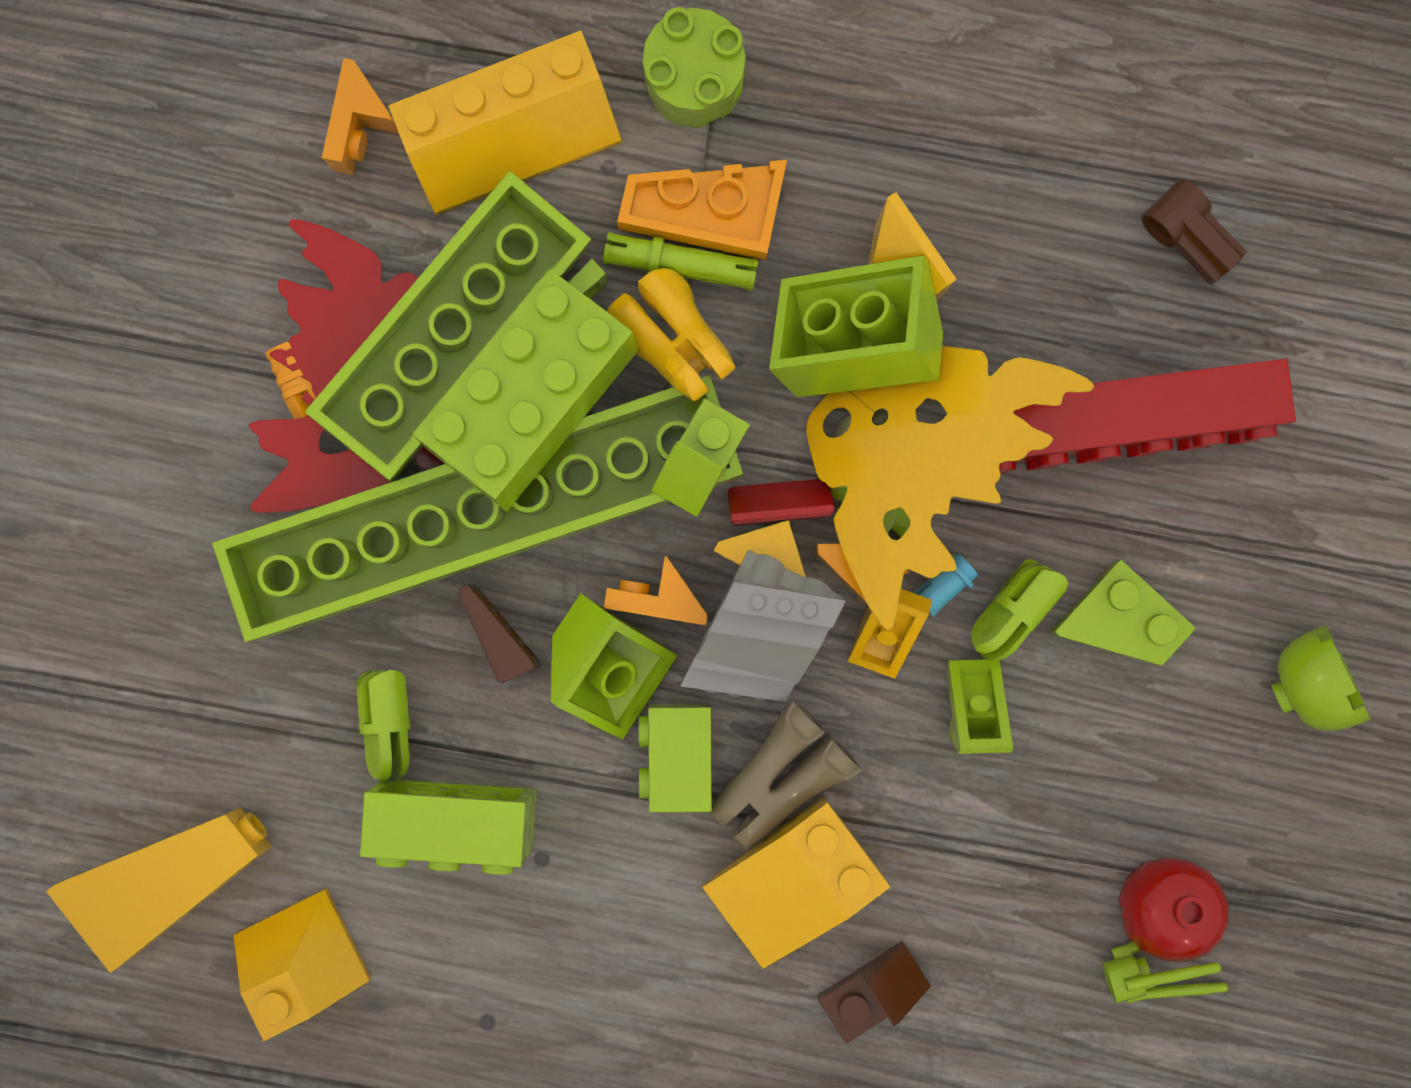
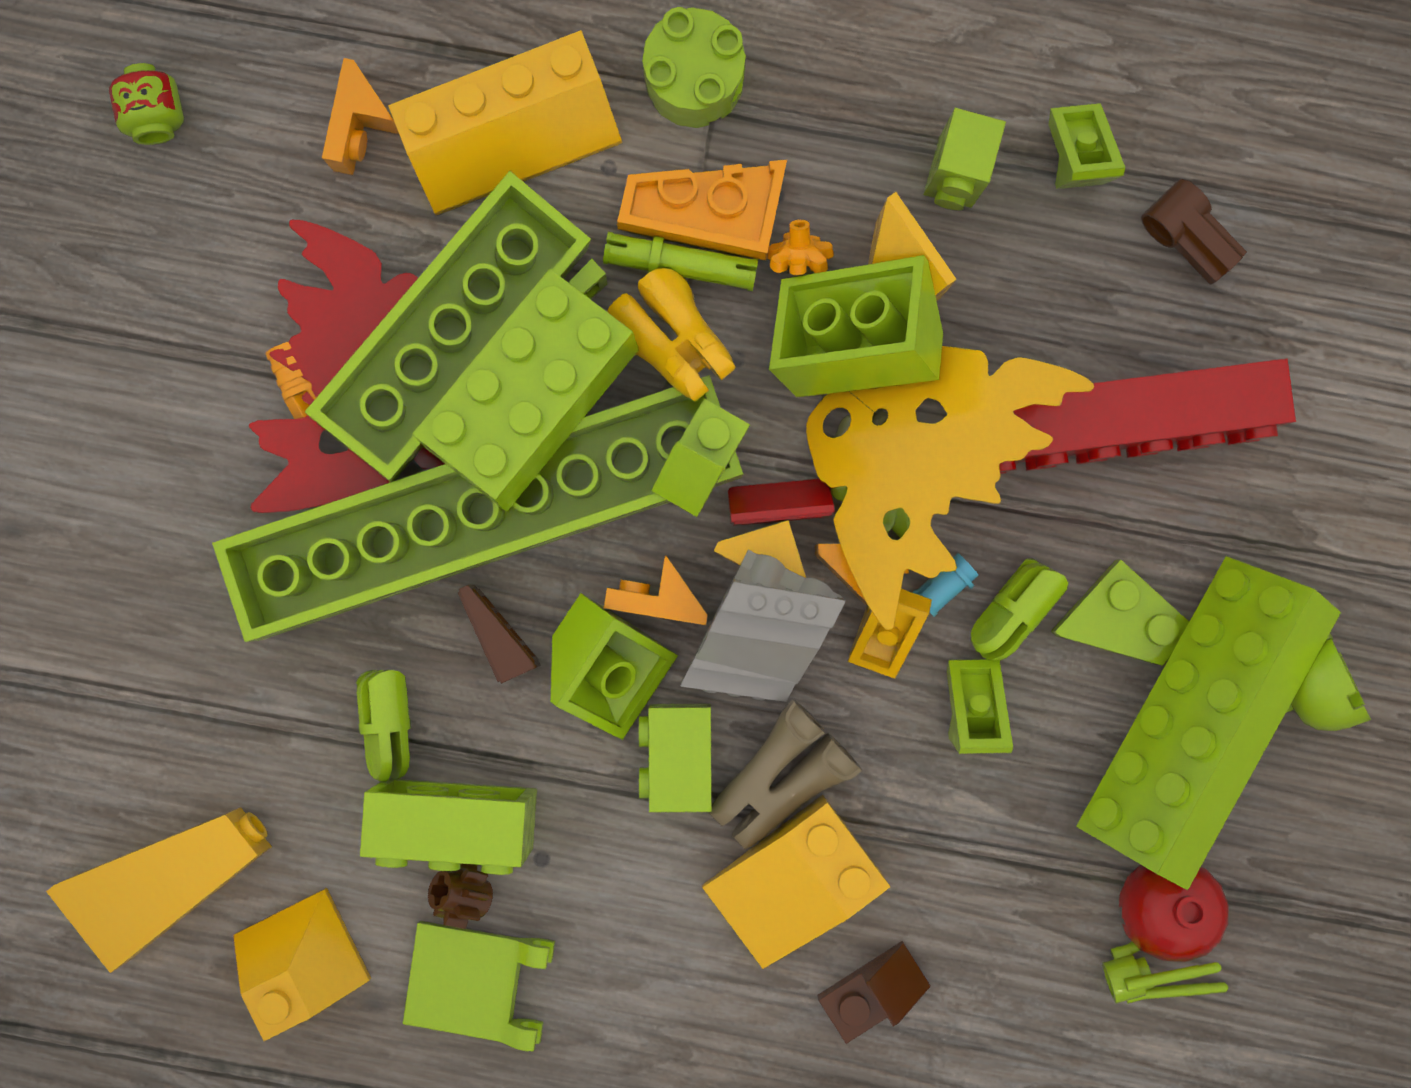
(146, 104): none -> lime head
(460, 895): none -> reddish brown gear
(470, 983): none -> lime flag
(799, 251): none -> light orange plant
(964, 159): none -> lime brick
(1084, 146): none -> lime slope
(1209, 719): none -> lime brick

